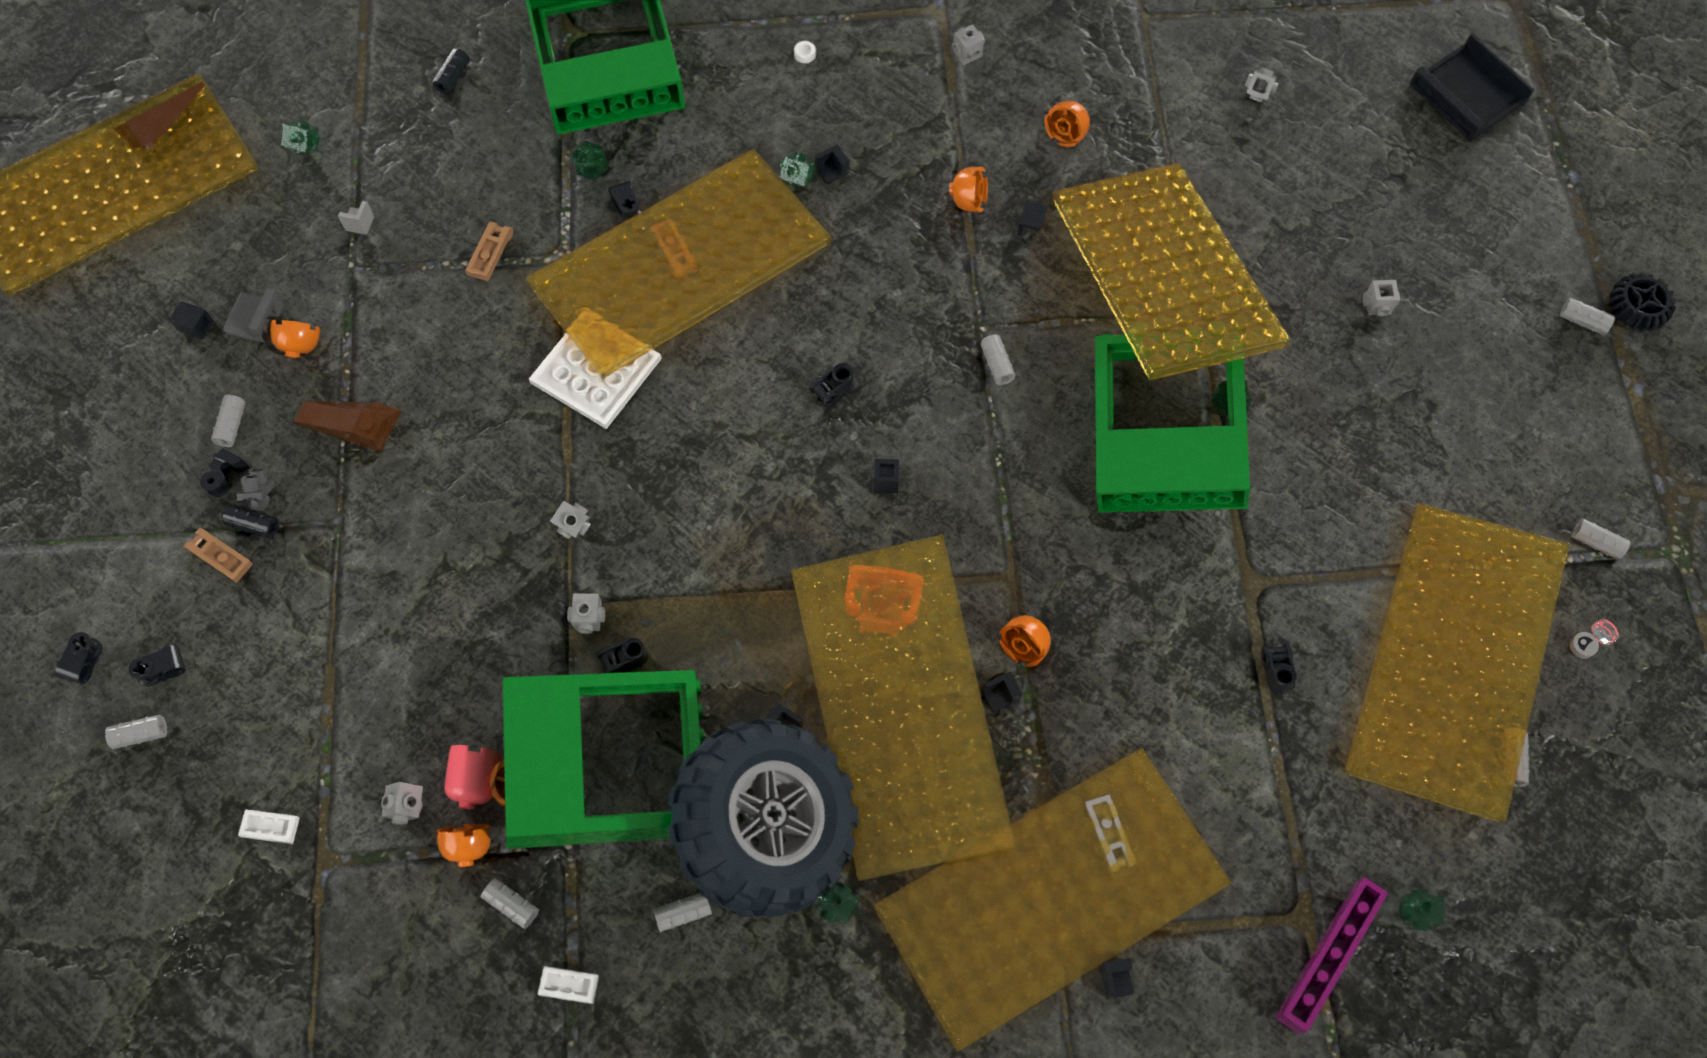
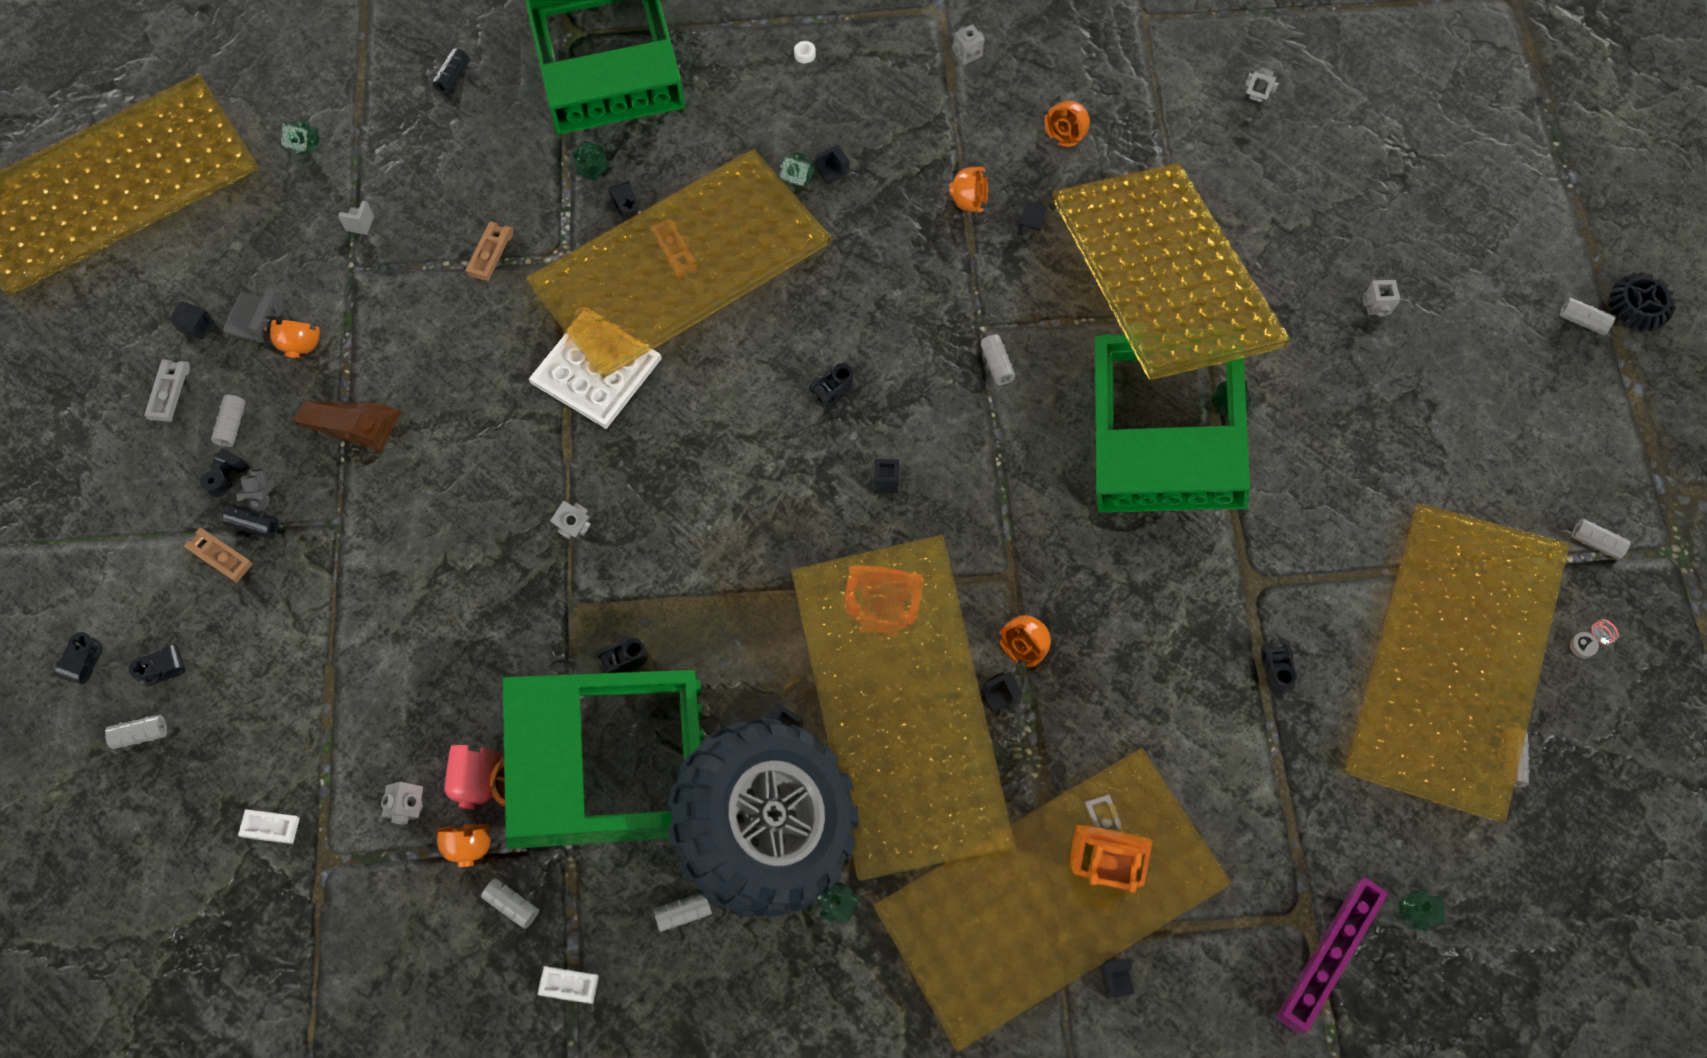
(153, 123): reddish brown wedge -> none
(166, 390): none -> light grey plate
(586, 613): light grey brick -> none
(1113, 857): none -> orange piece
(1472, 88): black panel -> none

